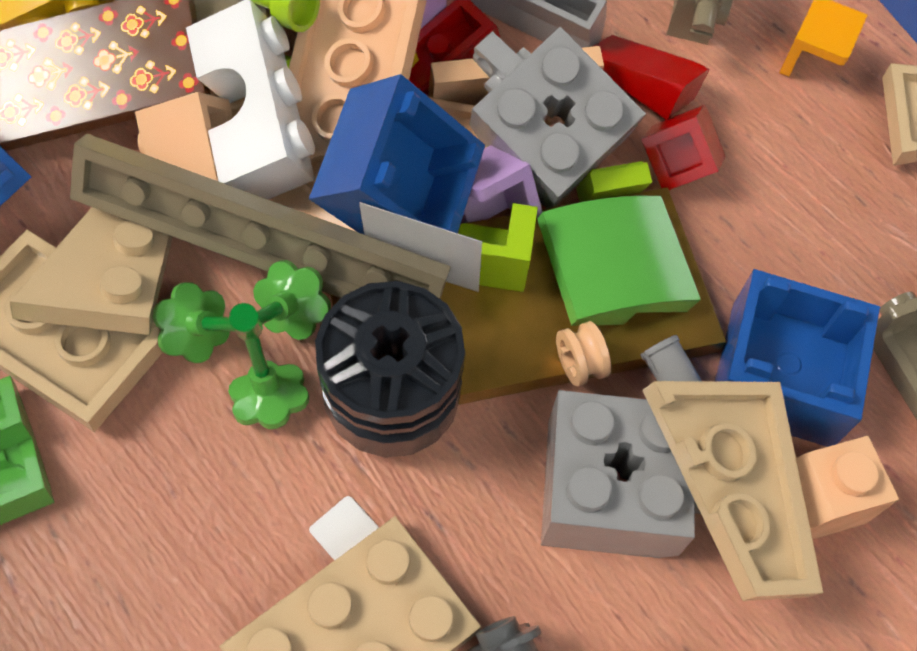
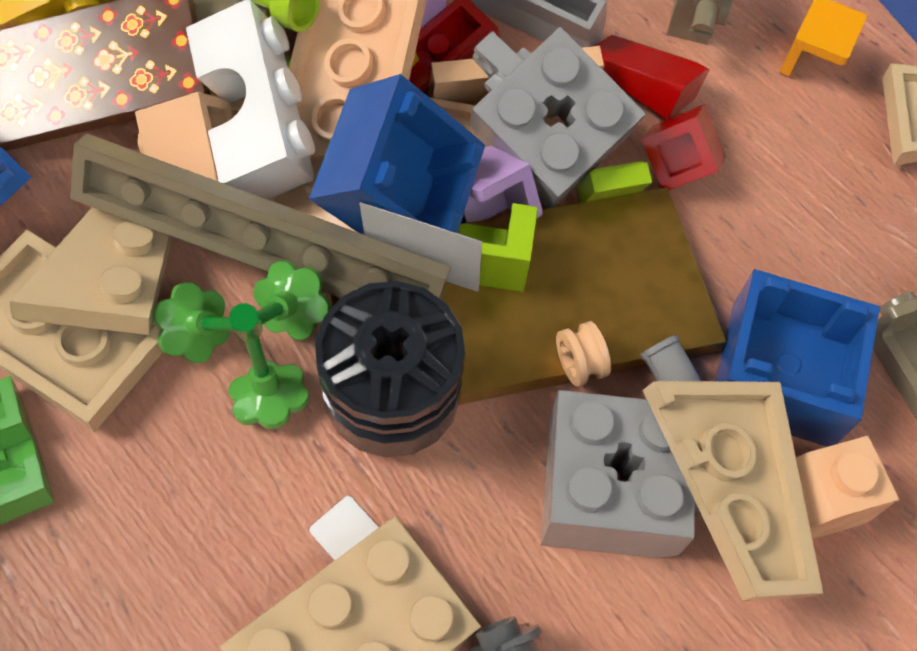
(617, 259): bright green slope -> none

